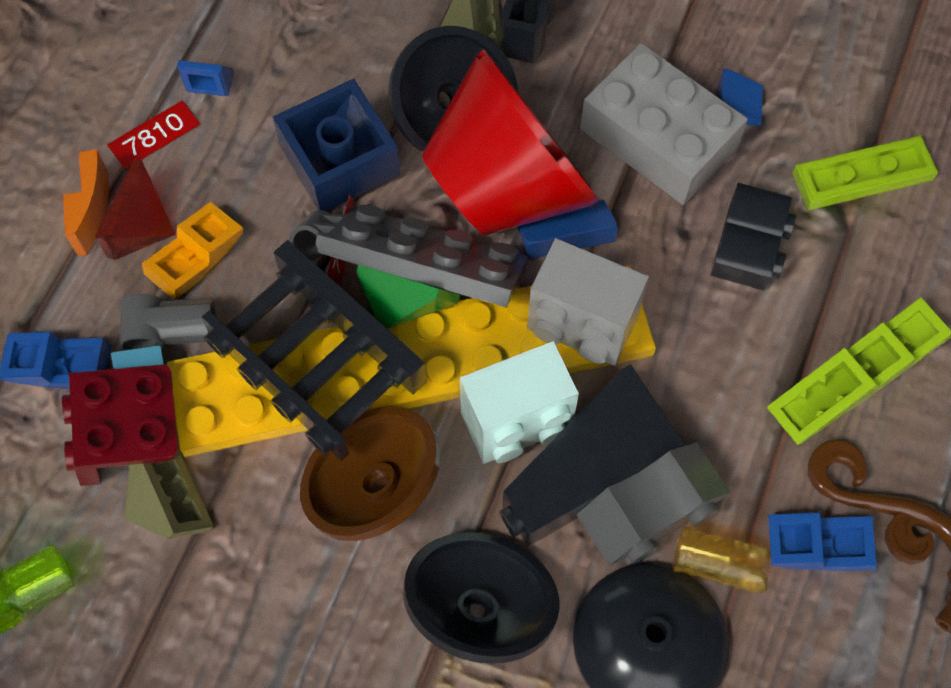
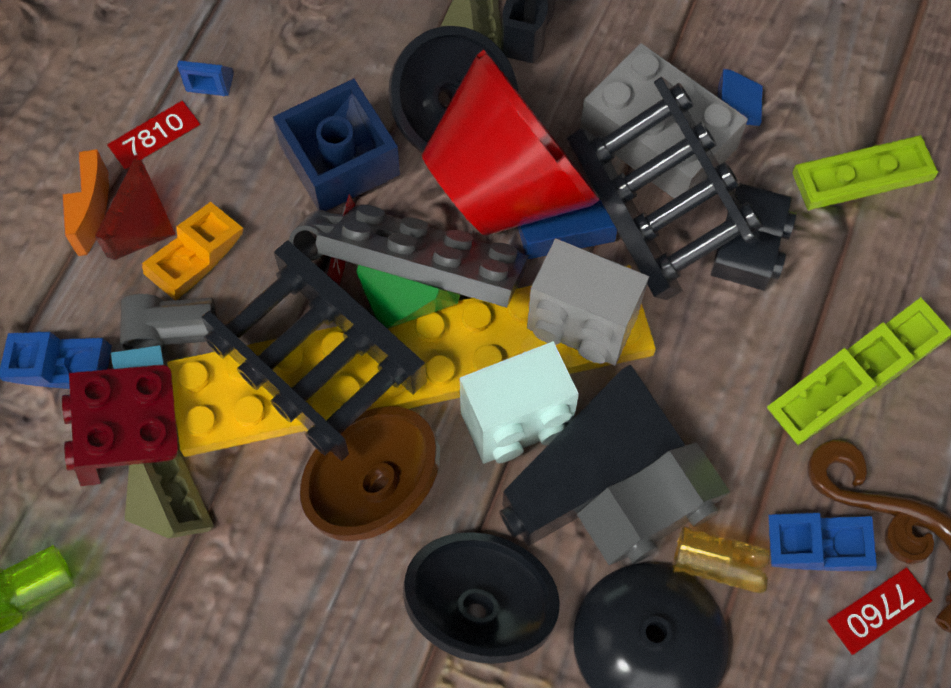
(641, 229): none -> black fence
(879, 611): none -> red sticker

